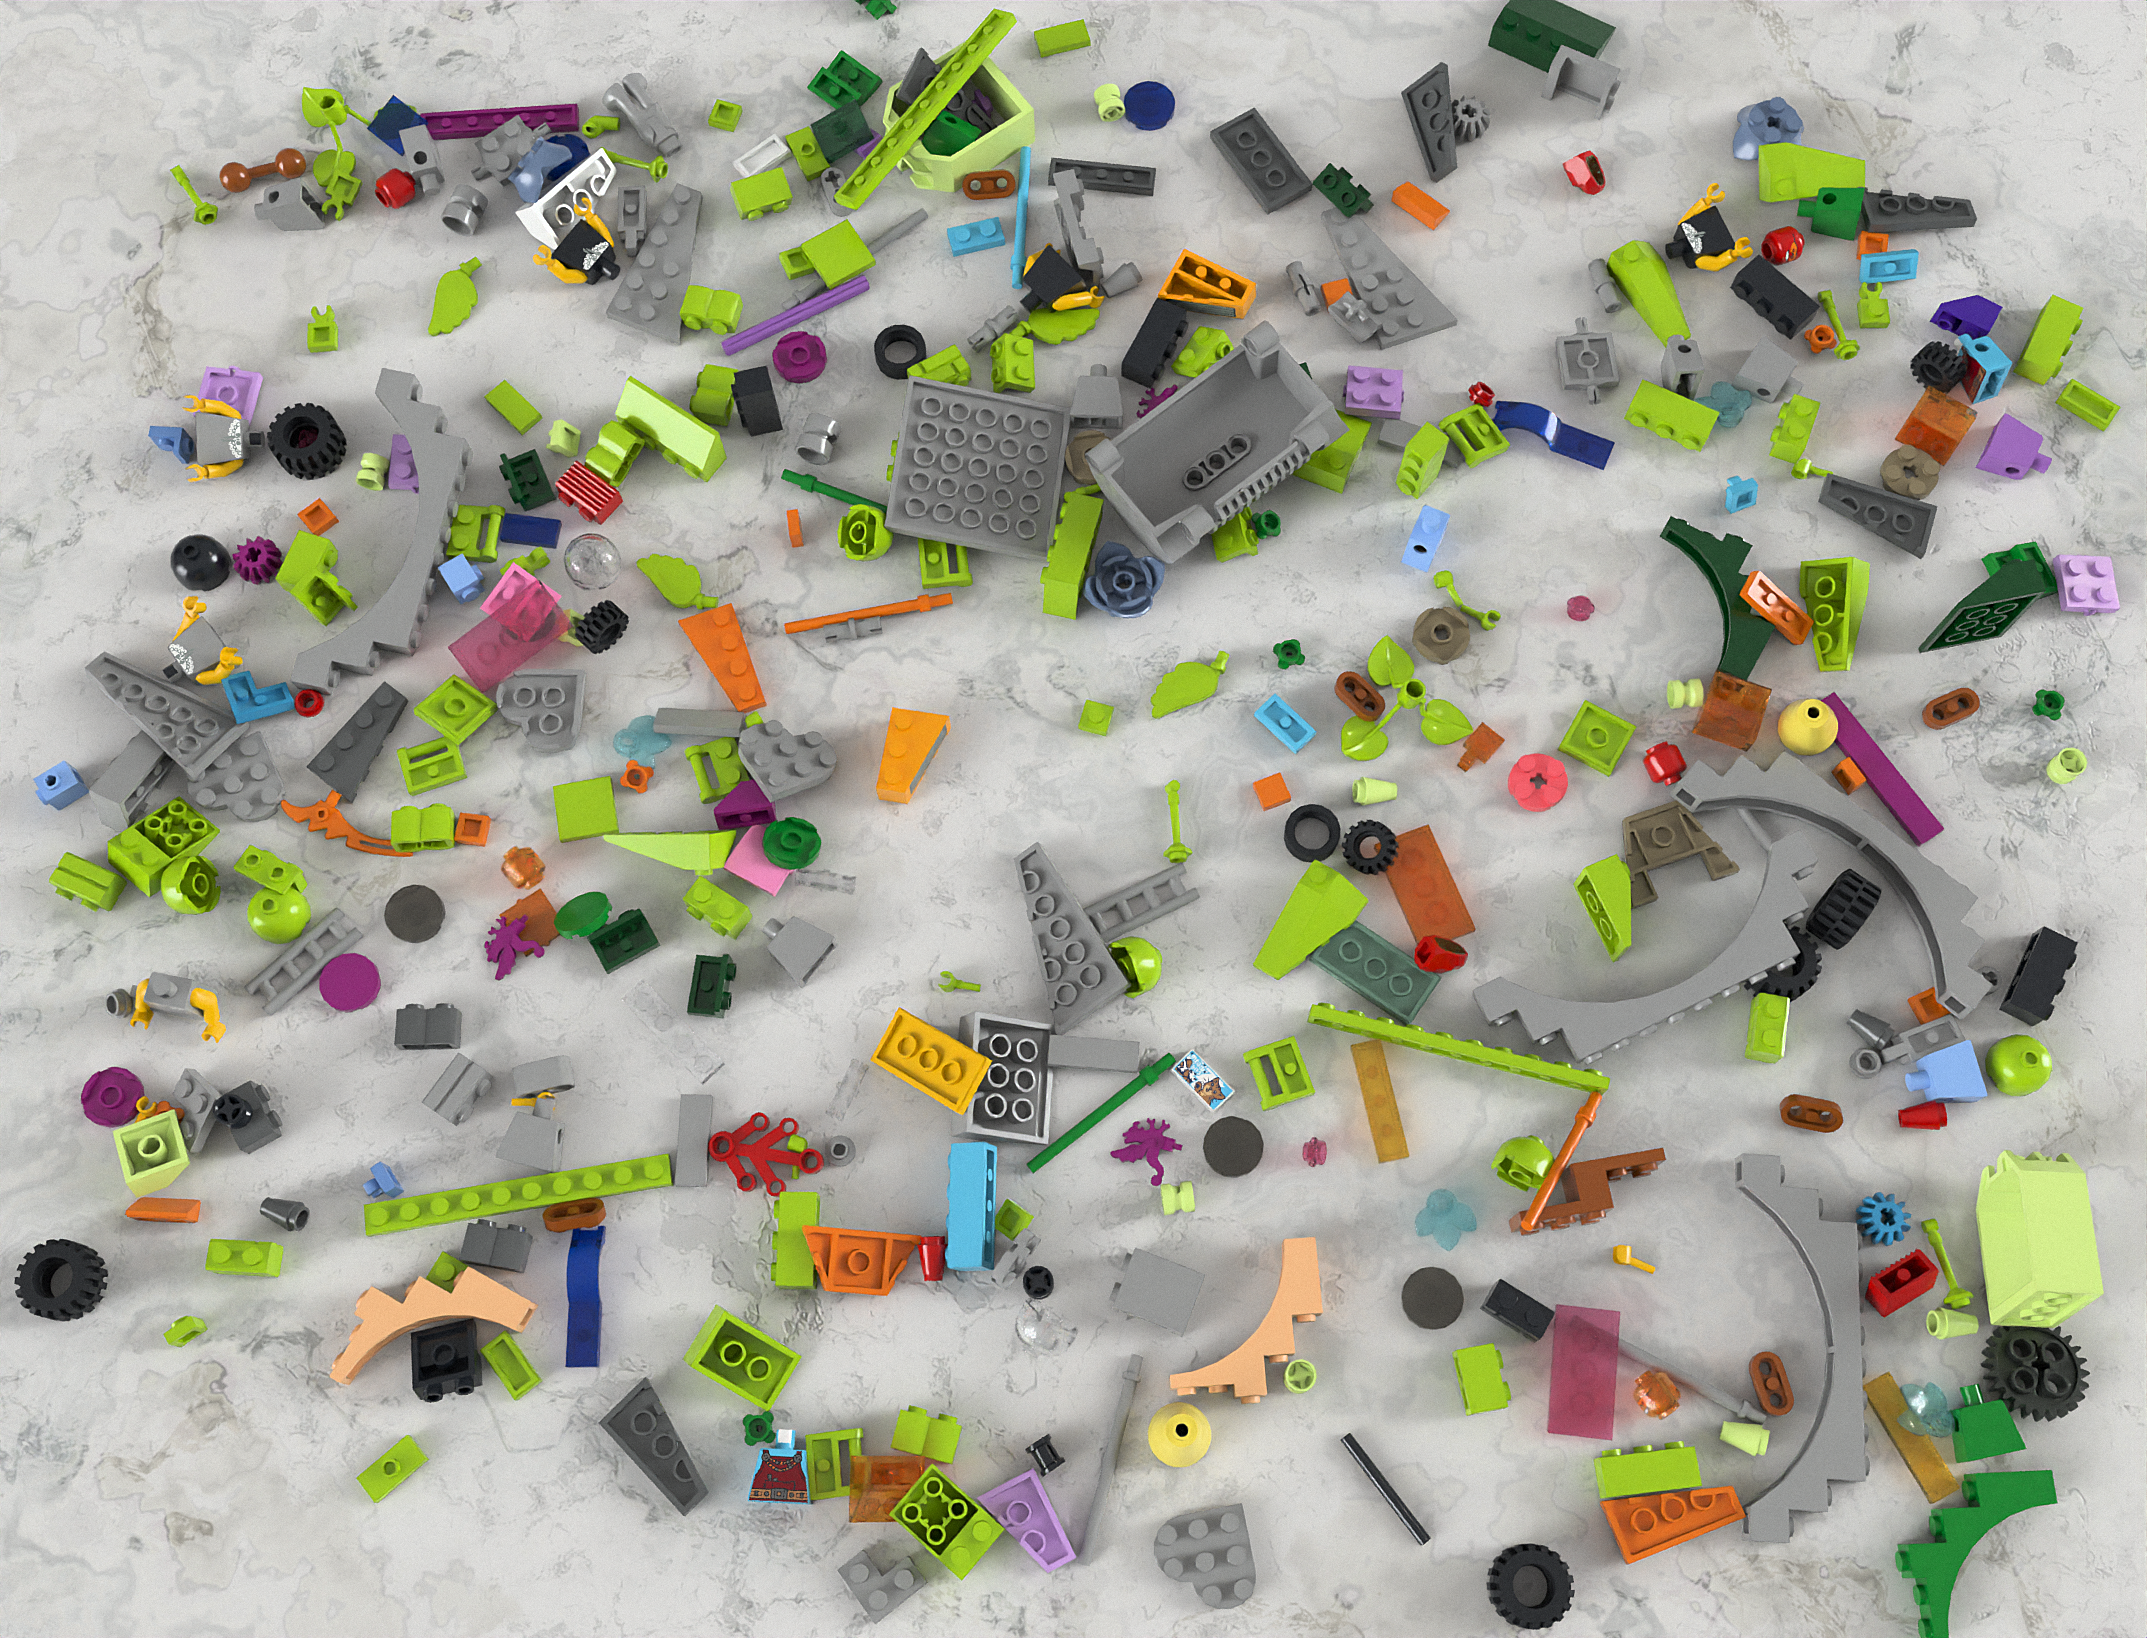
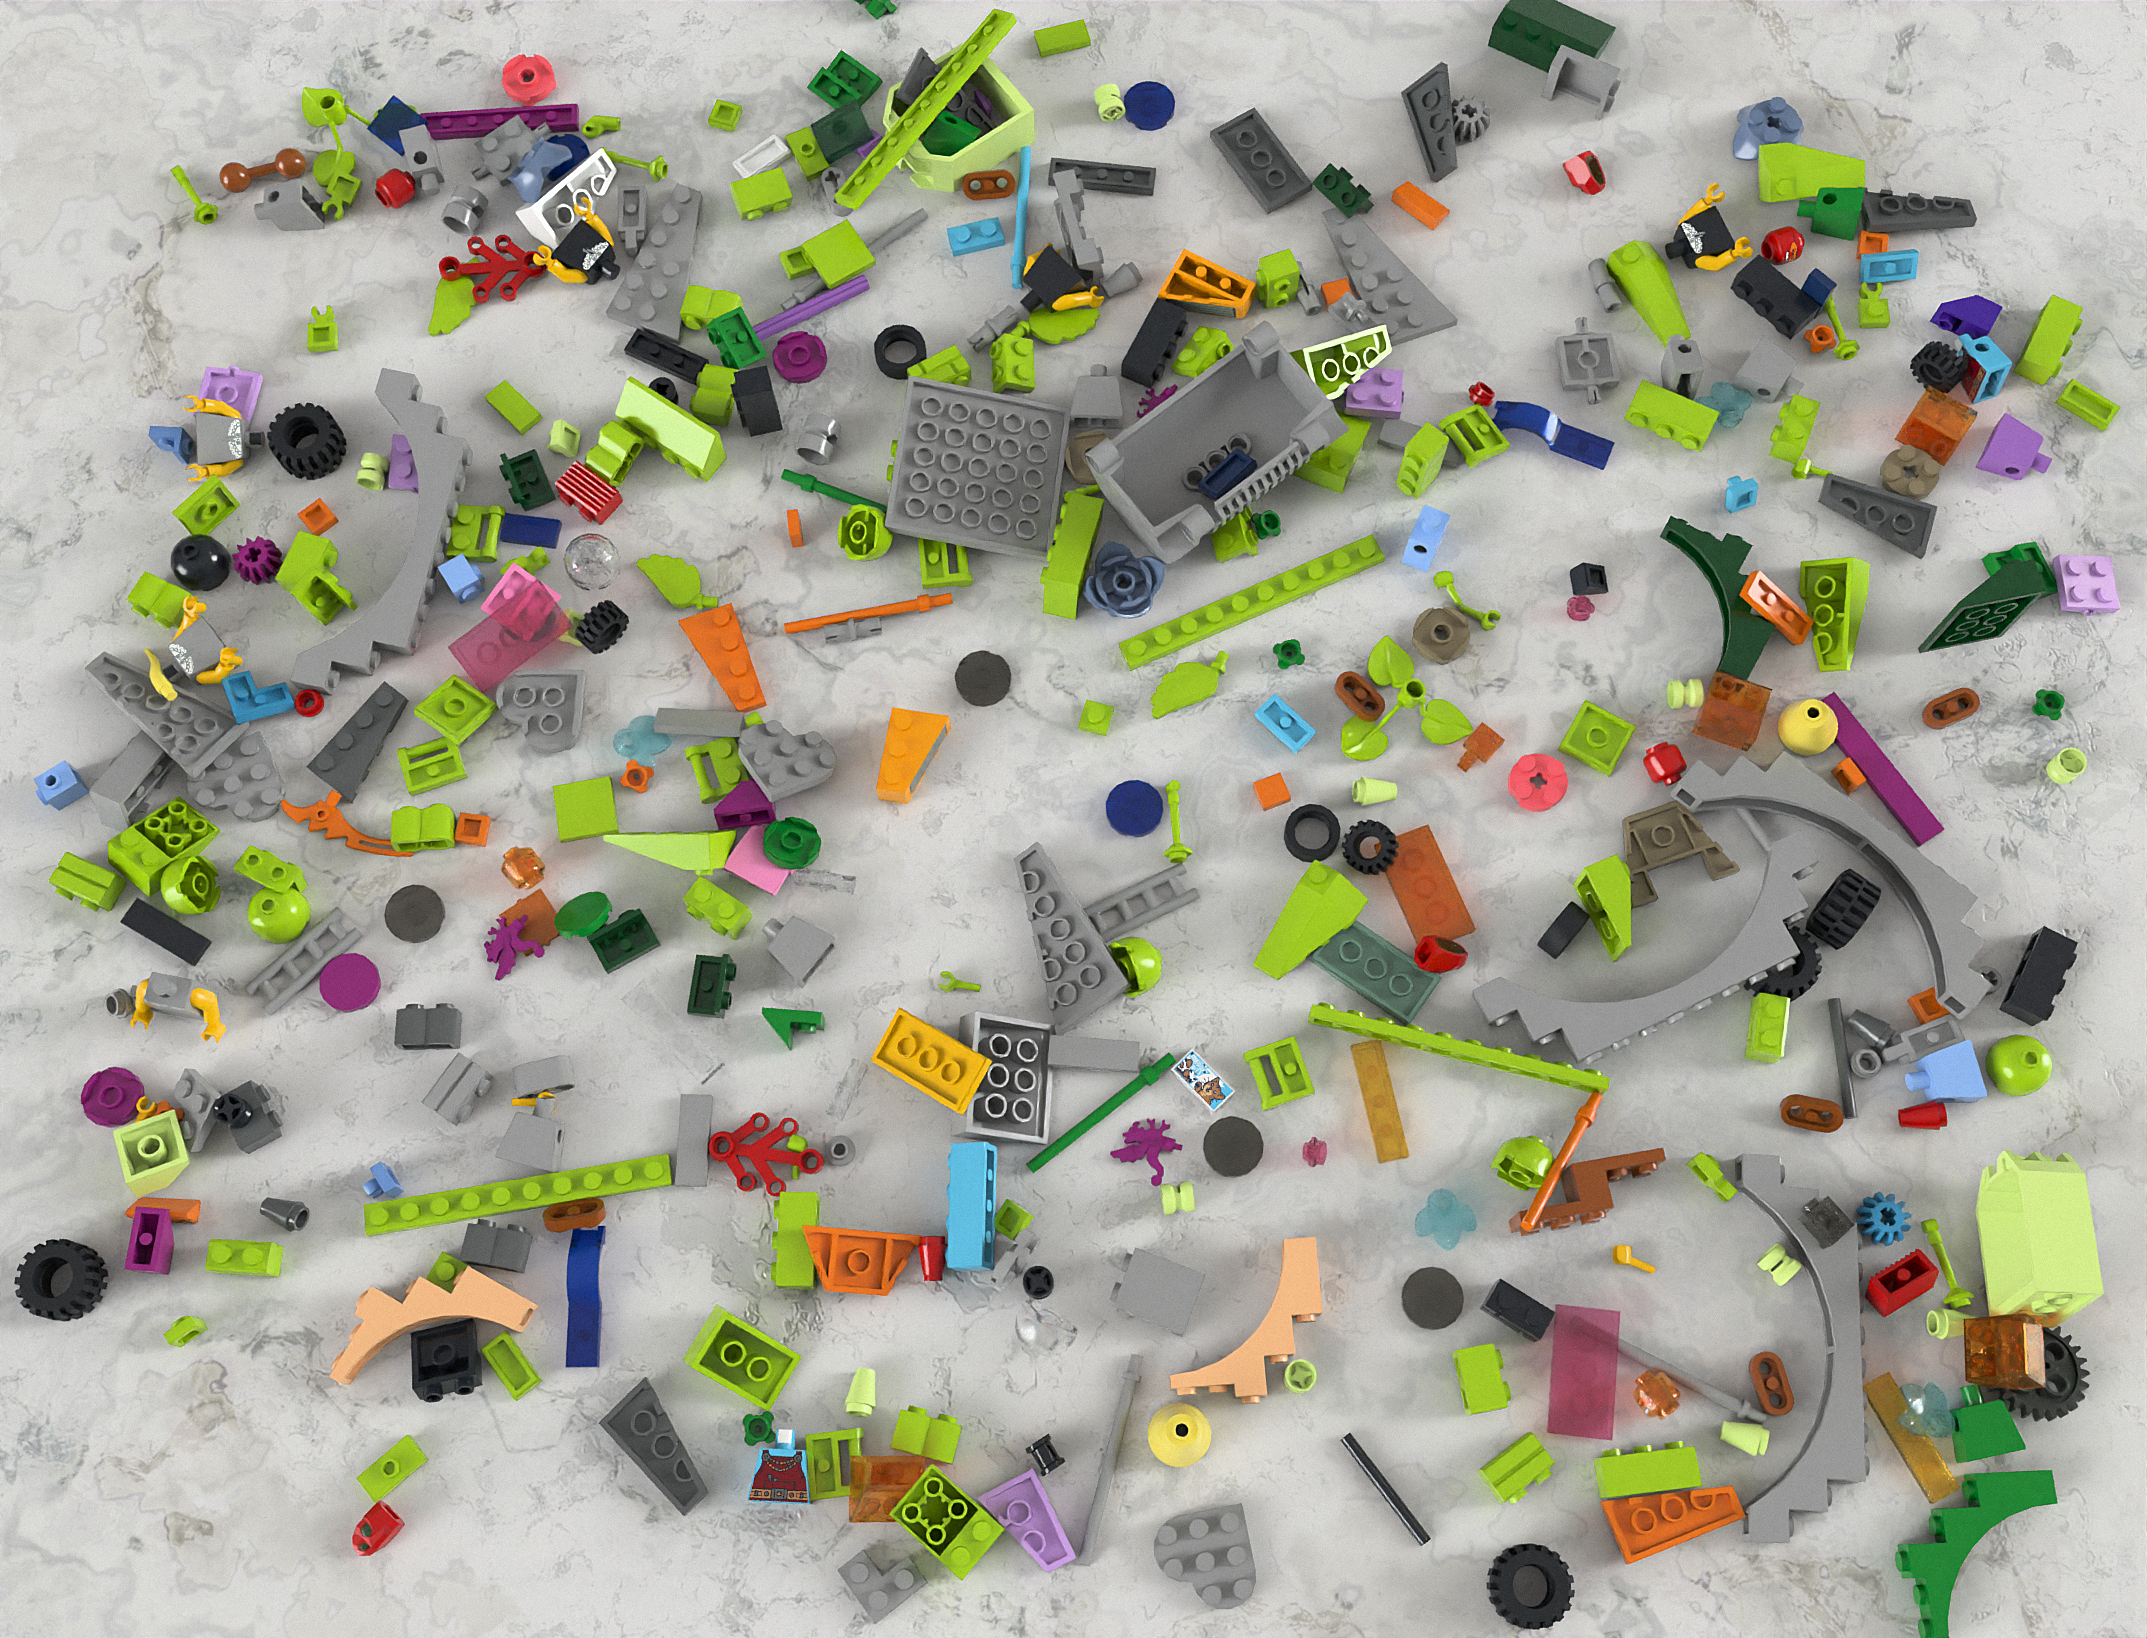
(150, 1241): none -> magenta slope
(157, 678): none -> light yellow animal
(158, 599): none -> lime brick
(166, 931): none -> black tile
(206, 507): none -> lime tile
(307, 437): clear pink plate -> none
(376, 1529): none -> red rock
(496, 267): none -> red plant
(528, 92): none -> coral plate
(651, 123): light grey piece -> none
(664, 384): none -> black wheel
(665, 356): none -> black tile
(735, 340): none -> green bracket
(785, 1020): none -> green slope
(861, 1395): none -> yellowish green cone
(983, 678): none -> clear smoke tile
(1134, 808): none -> clear blue tile
(1227, 474): none -> dark blue tile
(1251, 602): none -> lime plate
(1277, 279): none -> lime brick
(1344, 359): none -> lime wedge
(1516, 1468): none -> lime brick
(1563, 930): none -> black tyre
(1588, 579): none -> black slope
(1708, 1171): none -> lime plate
(1784, 1269): none -> yellowish green wheel
(1818, 288): none -> dark blue tile
(1835, 1221): none -> clear smoke brick
(1842, 1058): none -> dark grey bar
(2004, 1351): none -> clear orange slope

